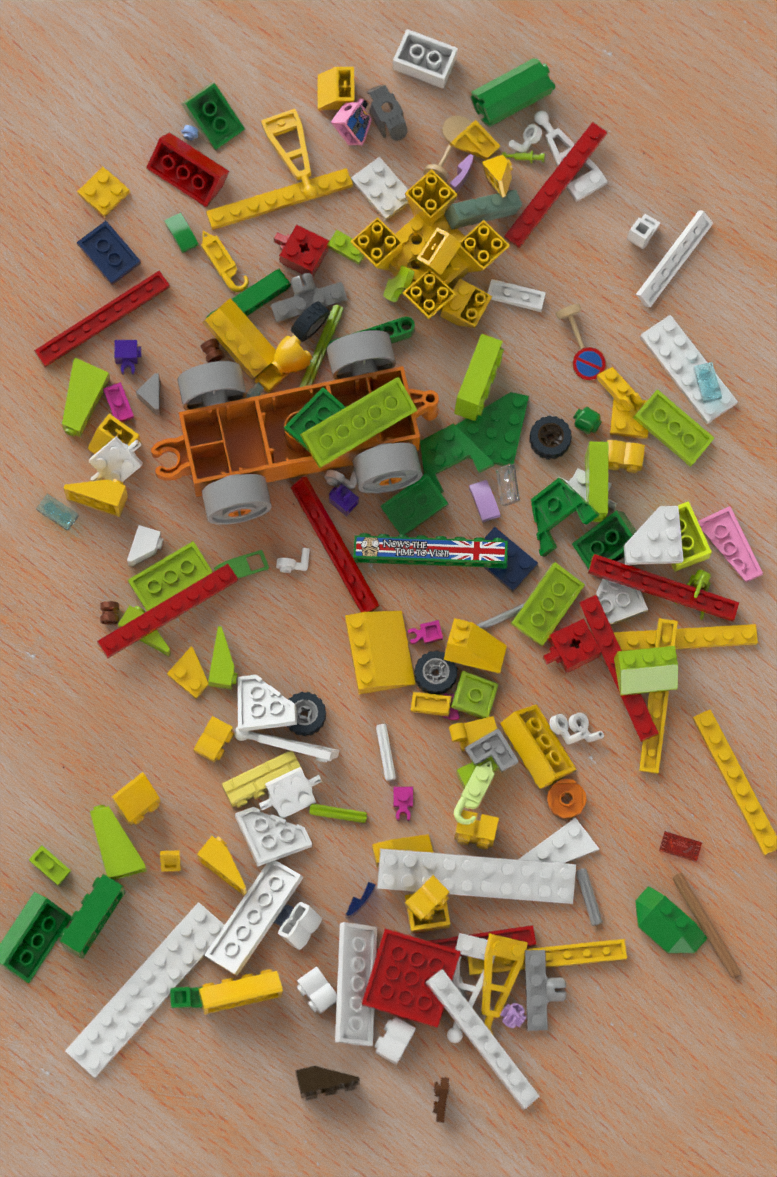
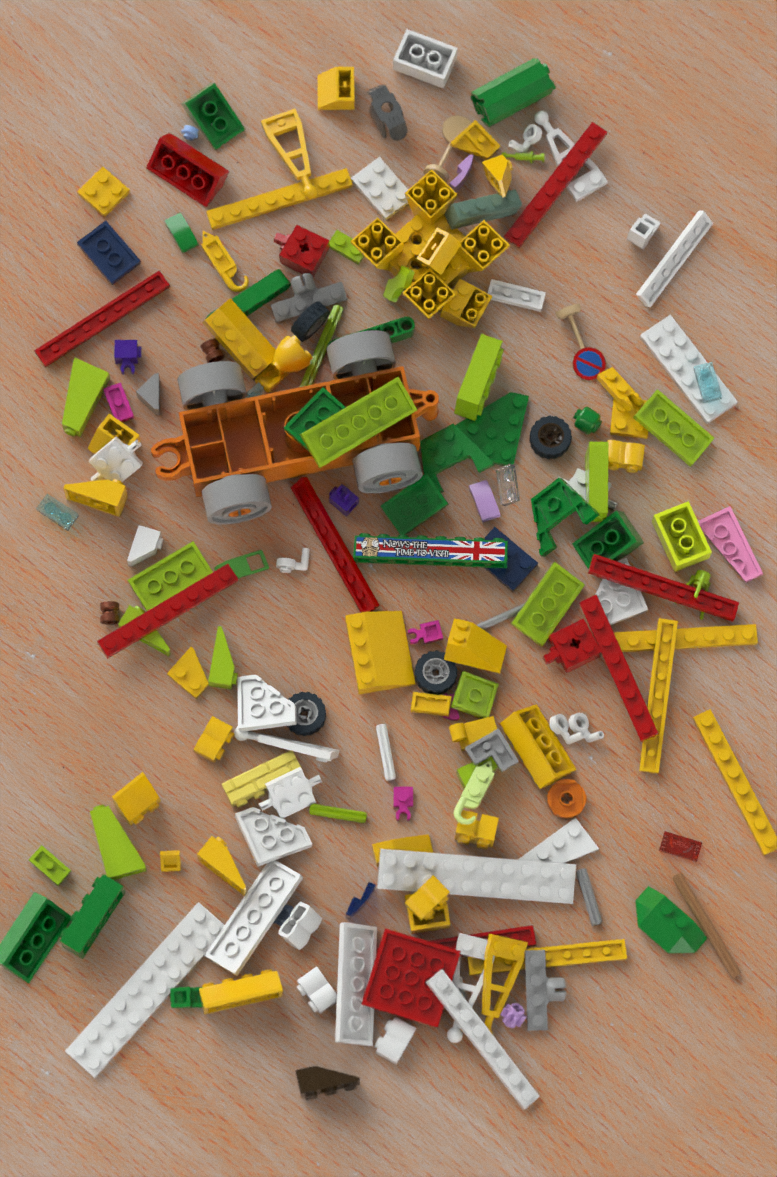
(335, 478): white plate -> none
(352, 122): bright pink torso -> none
(441, 1091): reddish brown plate -> none
(647, 670): lime slope -> none
(657, 539): white plate -> none

